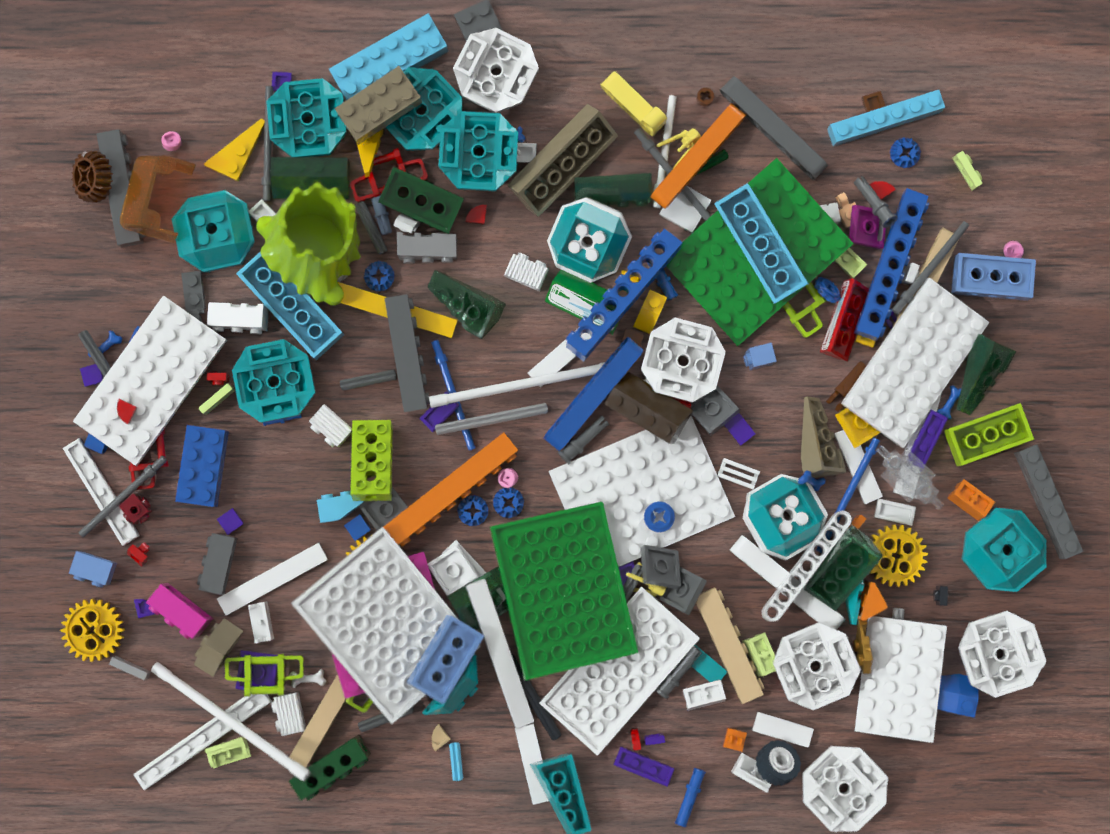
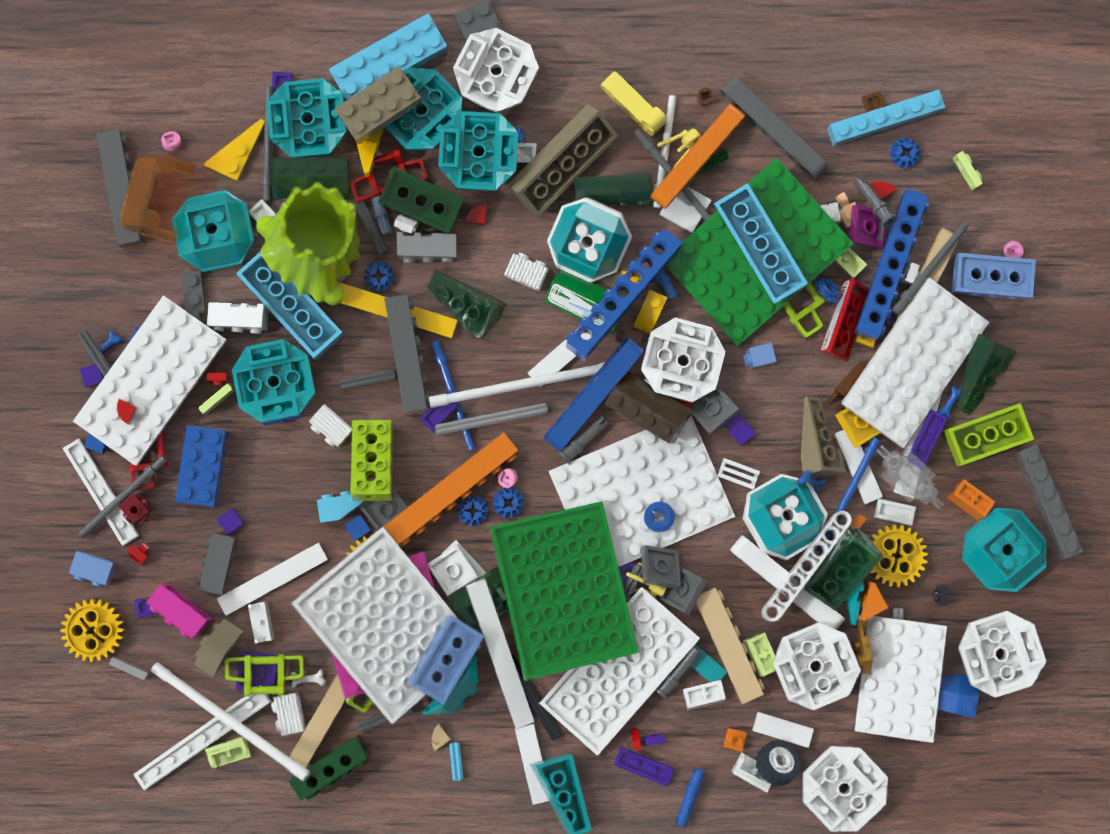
(92, 176): reddish brown gear -> none

